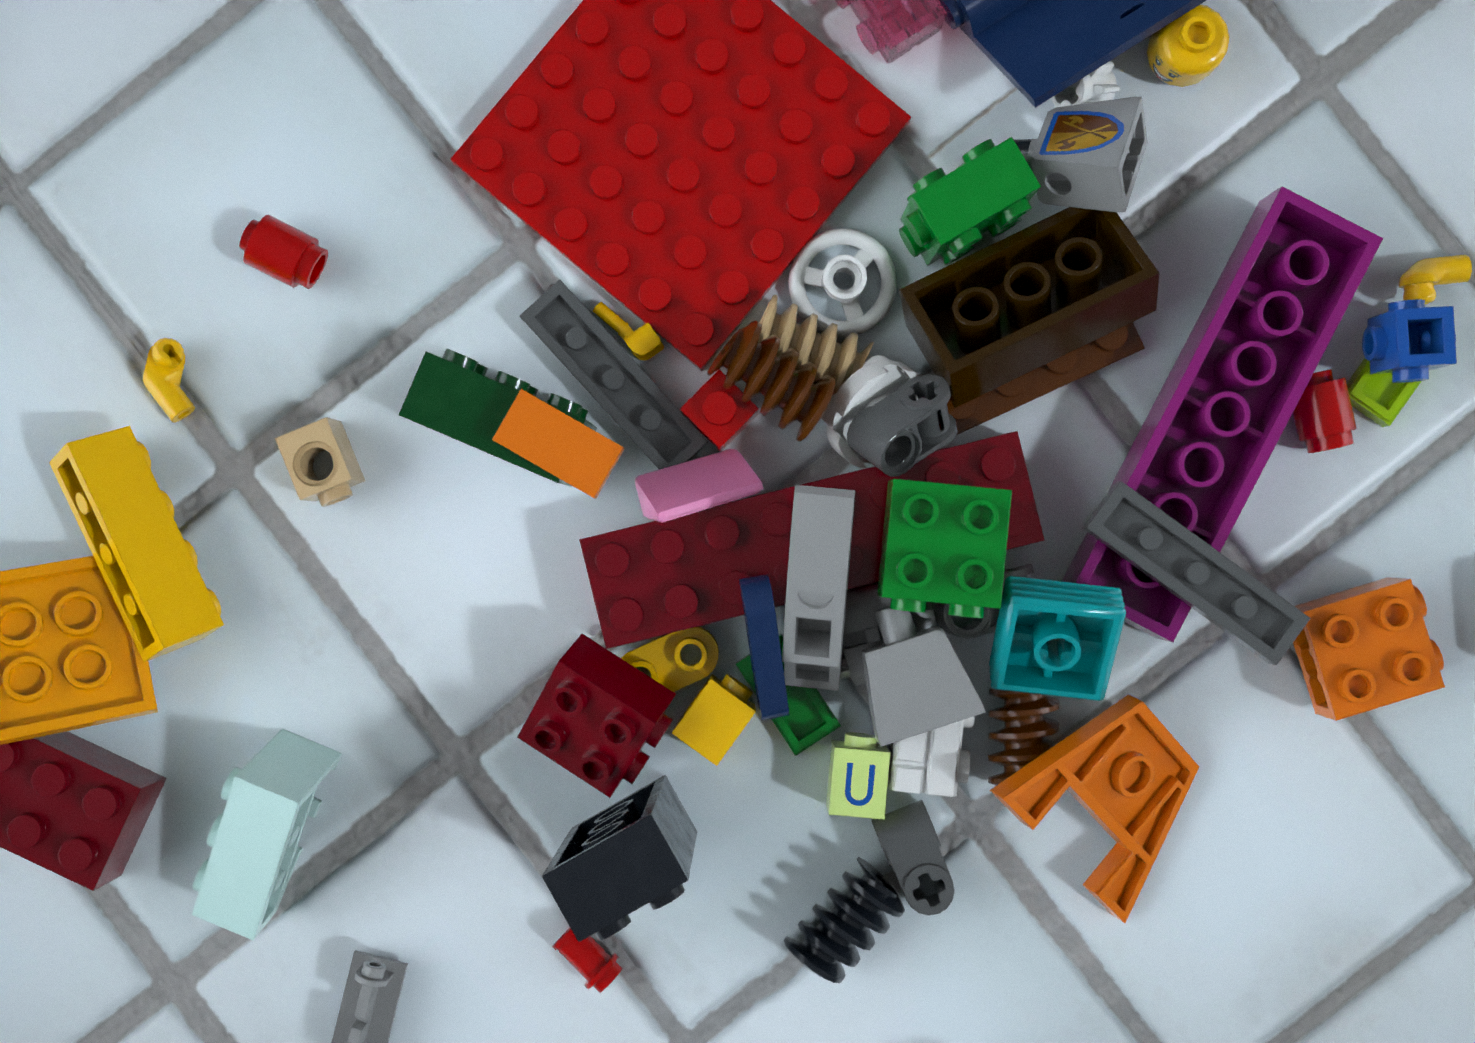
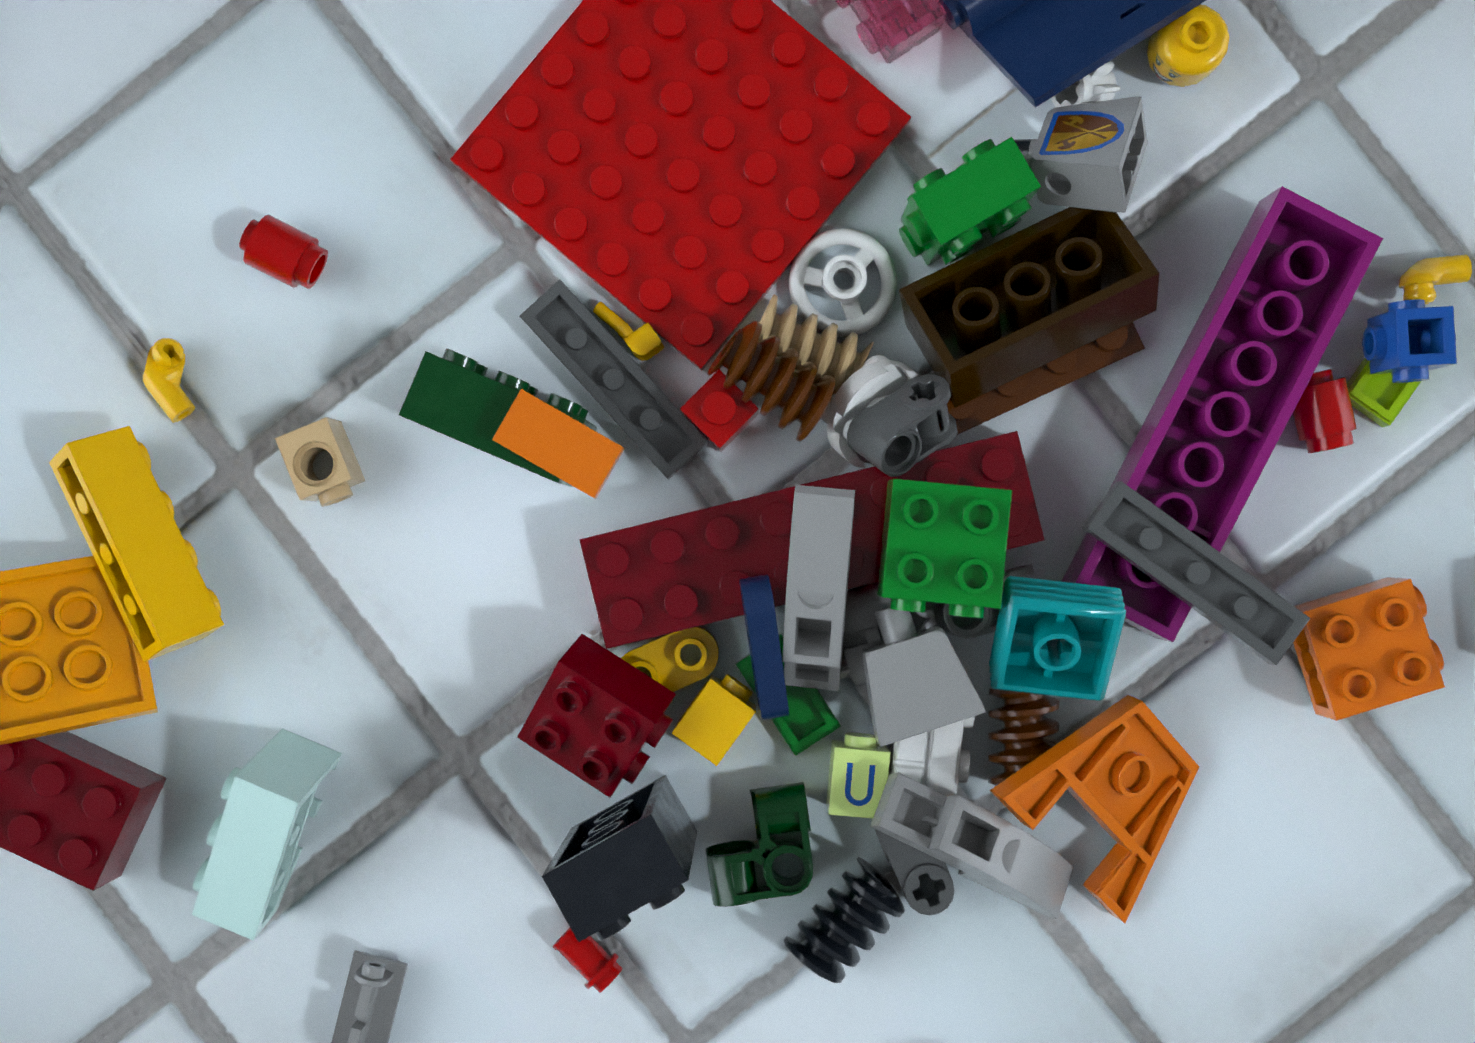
(696, 485): bright pink slope -> none
(743, 868): none -> dark green piece
(975, 843): none -> light grey slope

